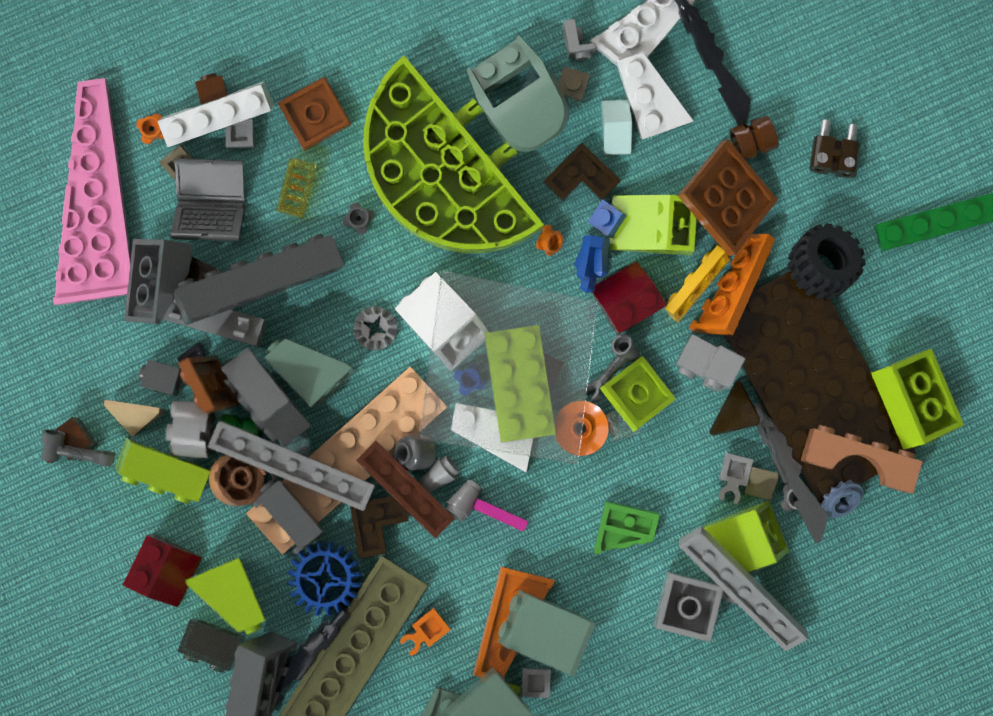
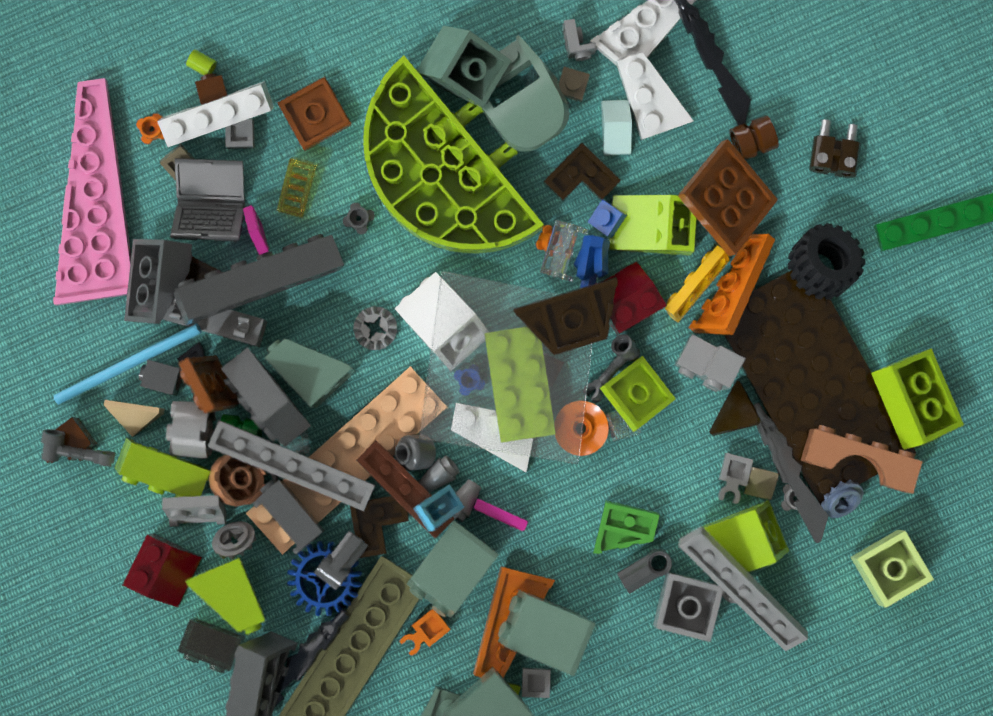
(128, 363): none -> medium azure piece
(194, 510): none -> light grey plate
(201, 63): none -> lime hinge
(239, 530): none -> light grey gear
(256, 229): none -> dark pink tile
(338, 565): none -> dark grey piece
(438, 508): none -> medium azure slope
(451, 570): none -> sand green slope
(463, 65): none -> sand green slope
(561, 249): none -> clear hinge
(571, 317): none -> dark brown wing
(642, 572): none -> dark grey piece
(892, 568): none -> yellowish green brick

